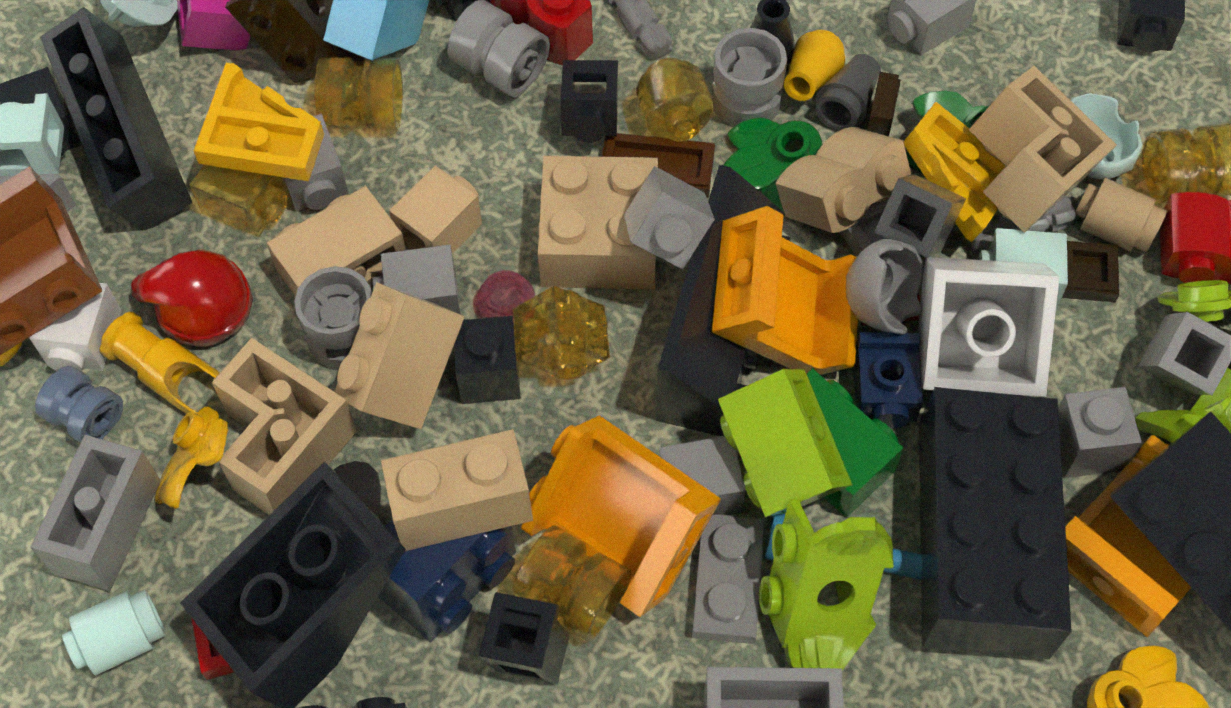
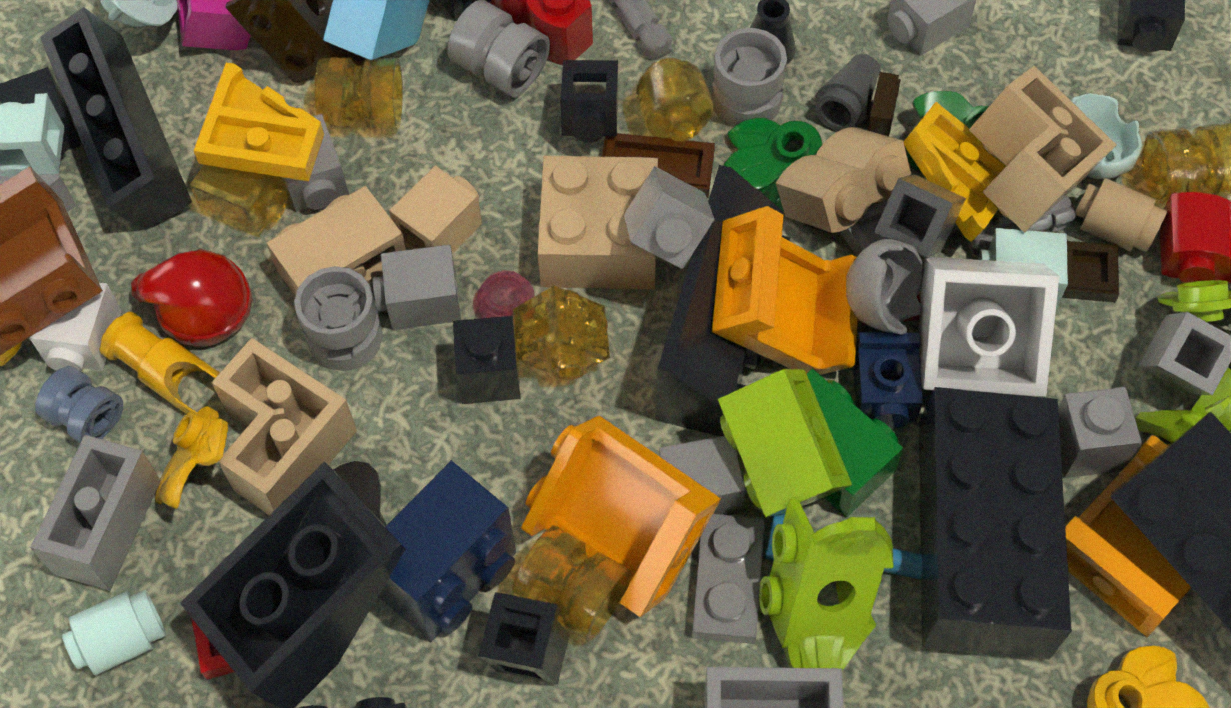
(398, 356): tan brick -> none
(457, 490): tan brick -> none
(813, 63): yellow cone -> none

